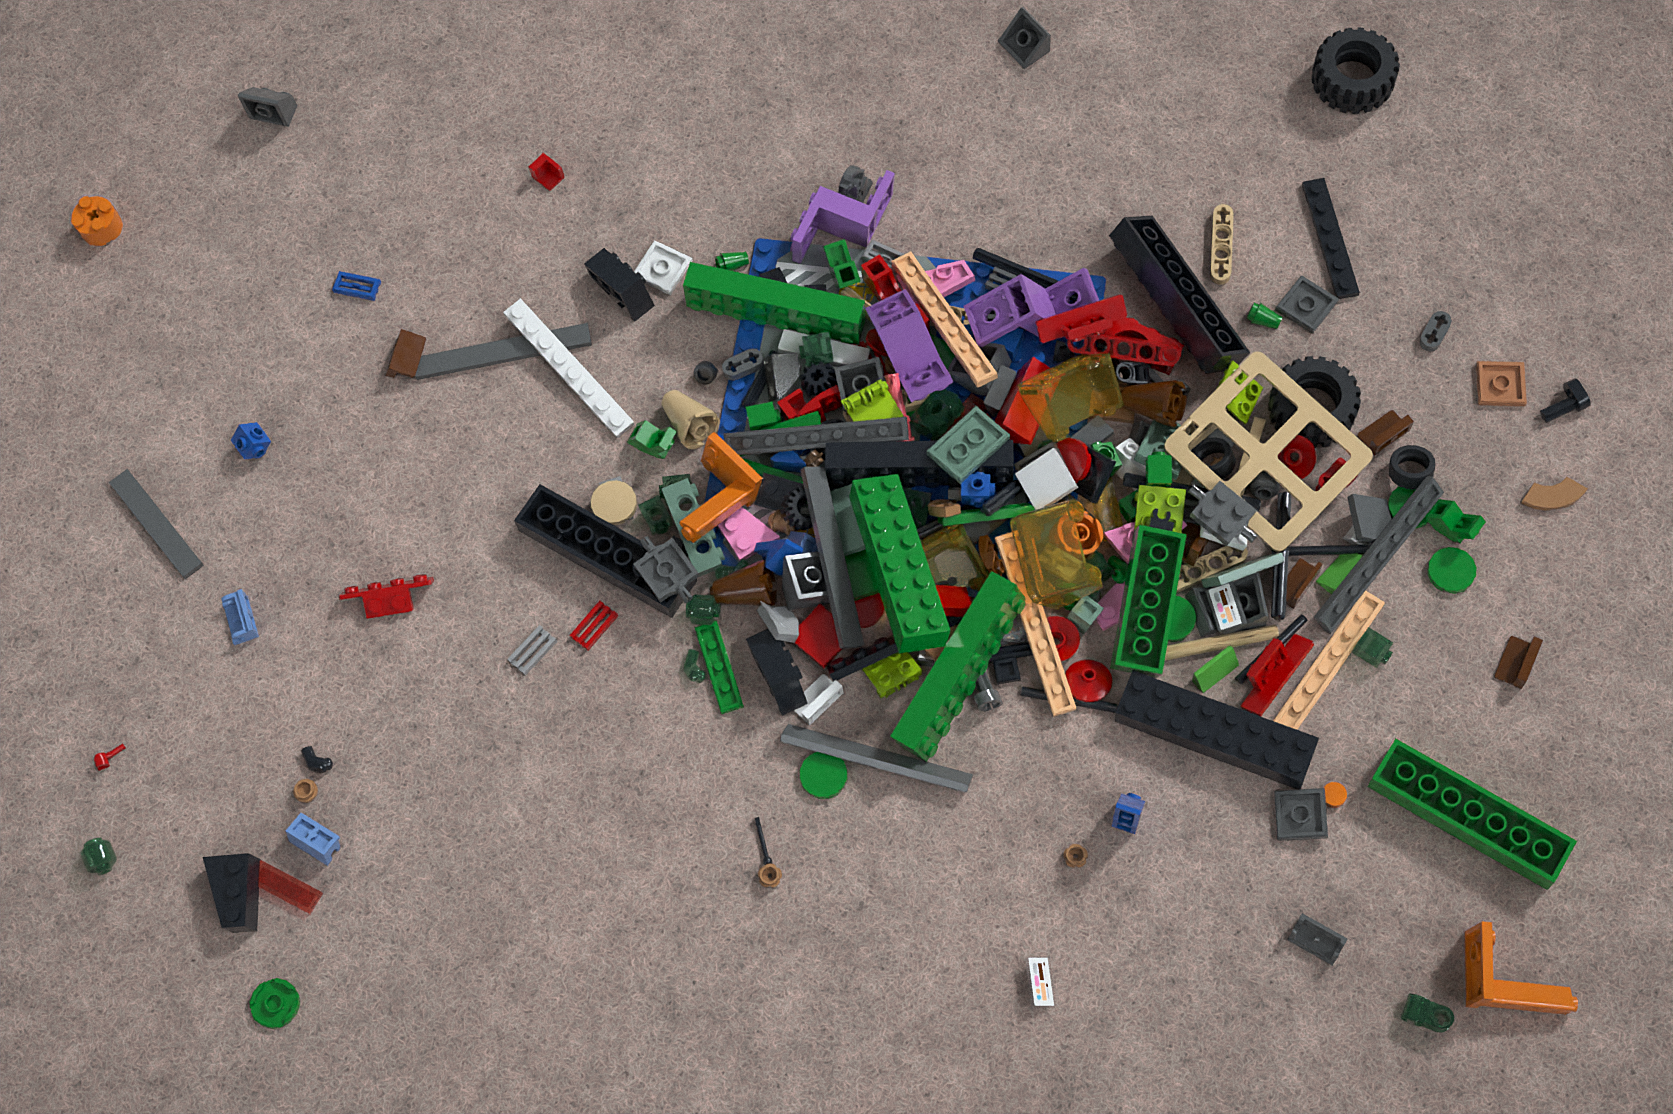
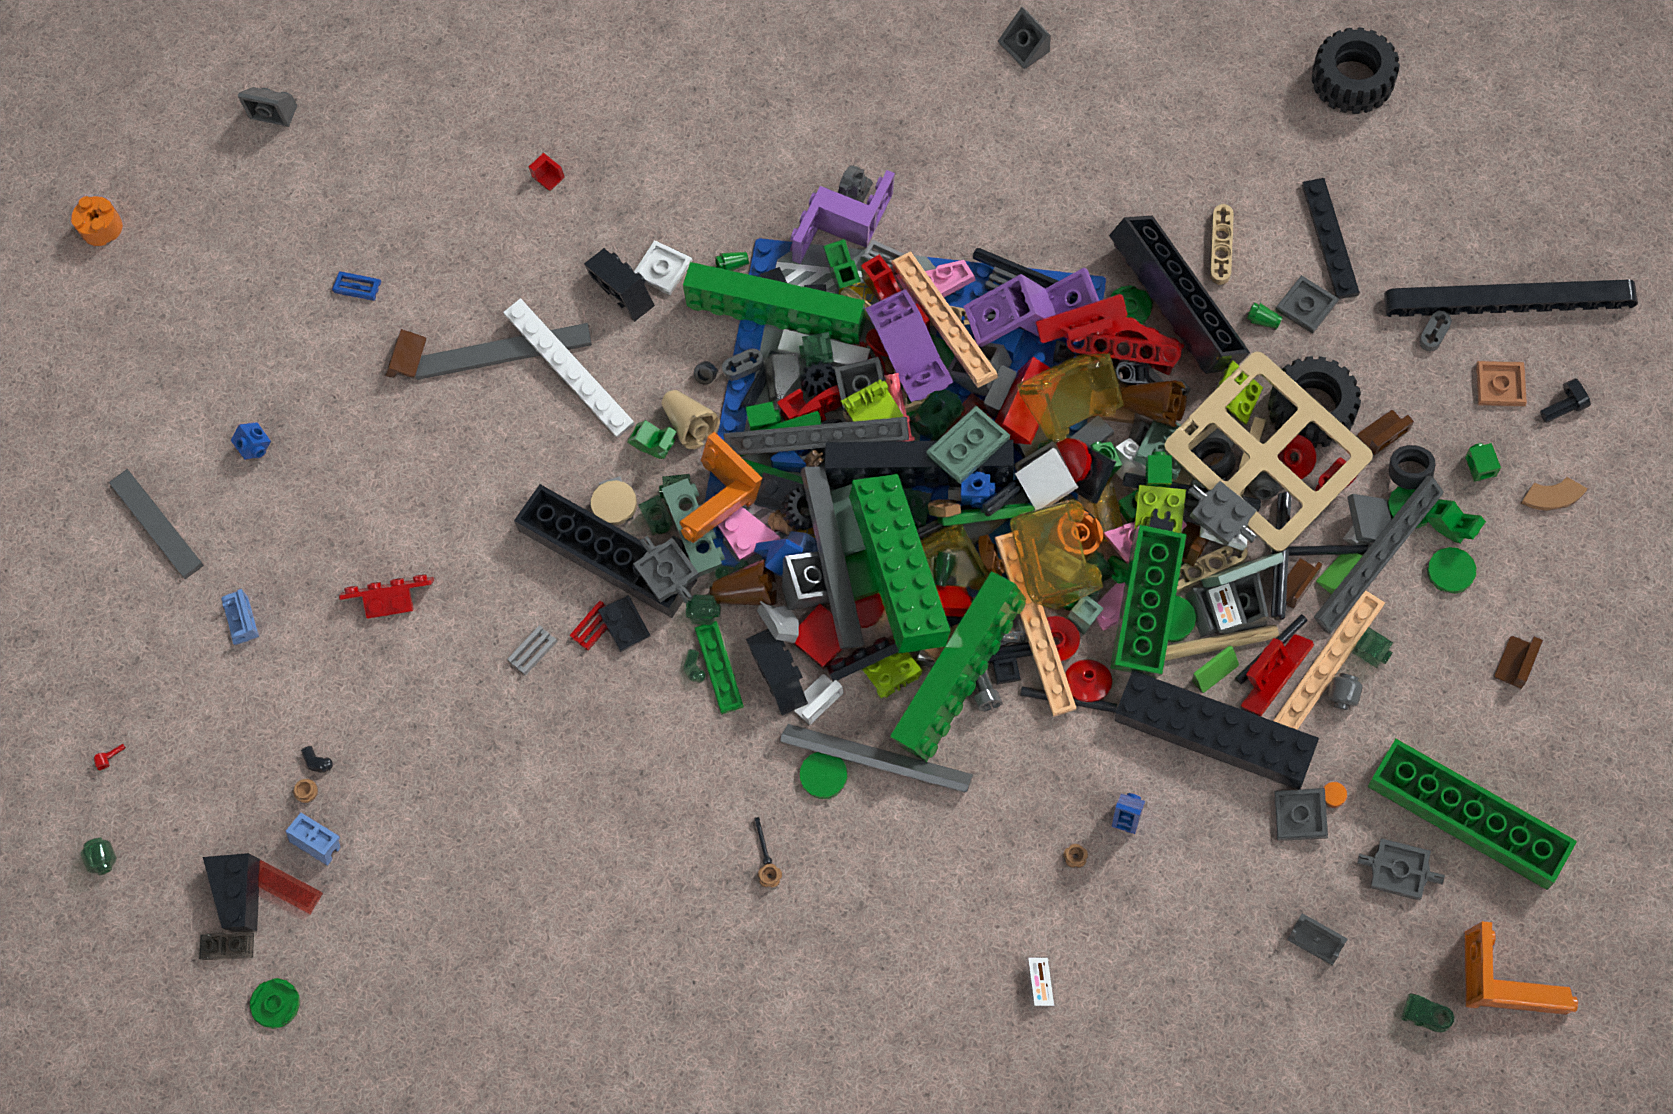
(226, 946): none -> clear smoke slope
(624, 623): none -> black plate
(943, 568): none -> clear green cone
(1136, 301): none -> green tile
(1345, 691): none -> dark grey head
(1400, 869): none -> dark grey plate
(1482, 461): none -> green brick
(1511, 297): none -> black beam

